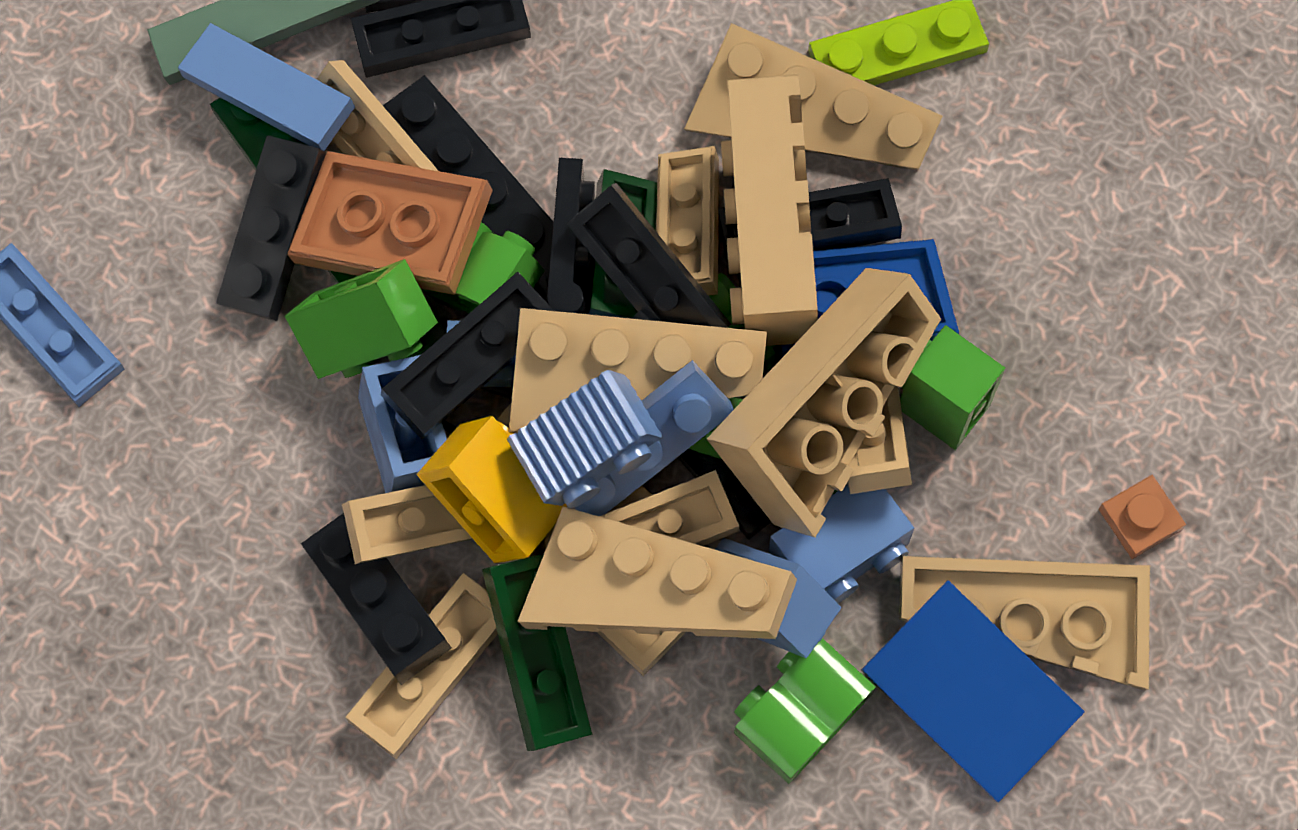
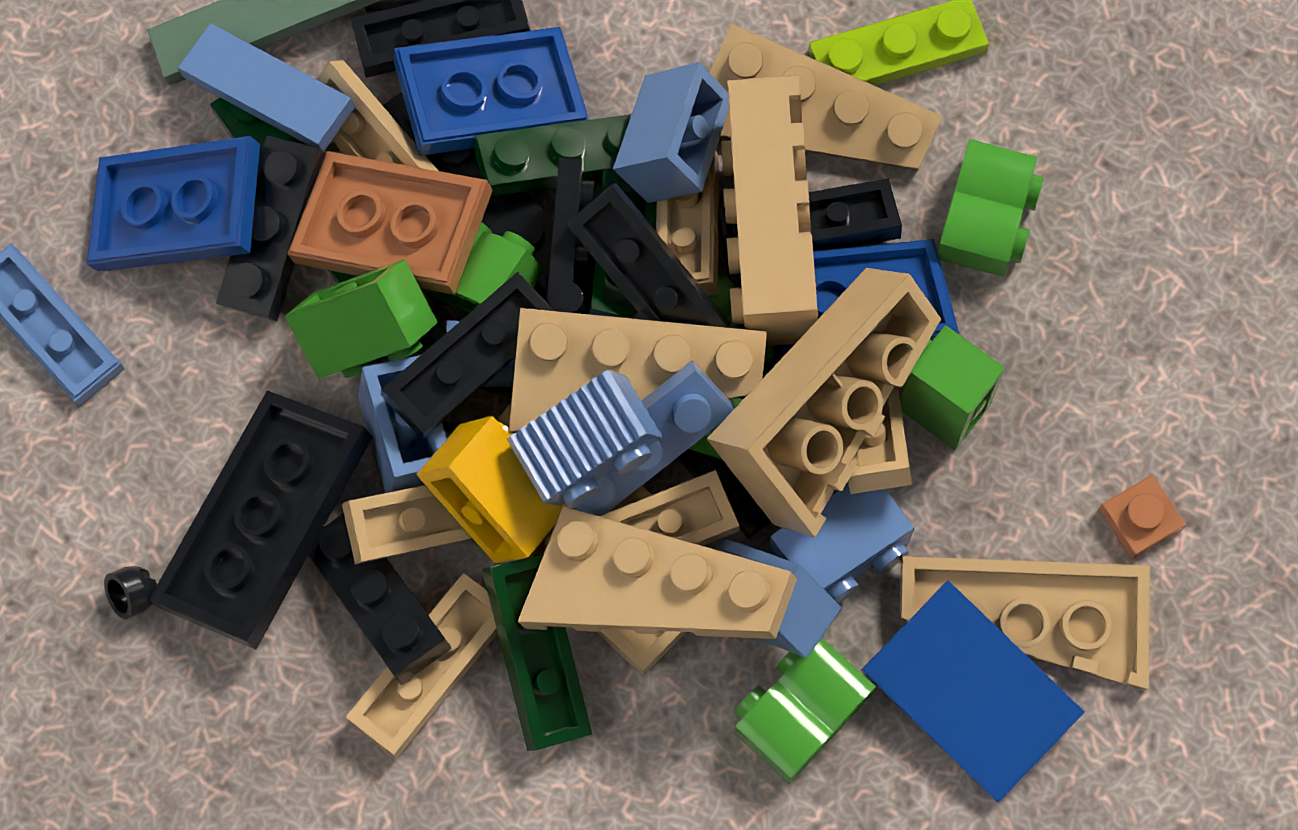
(129, 590): none -> black hinge
(174, 204): none -> blue tile
(261, 519): none -> black plate
(487, 87): none -> blue tile
(530, 156): none -> dark green plate
(673, 133): none -> medium blue brick
(988, 208): none -> bright green brick

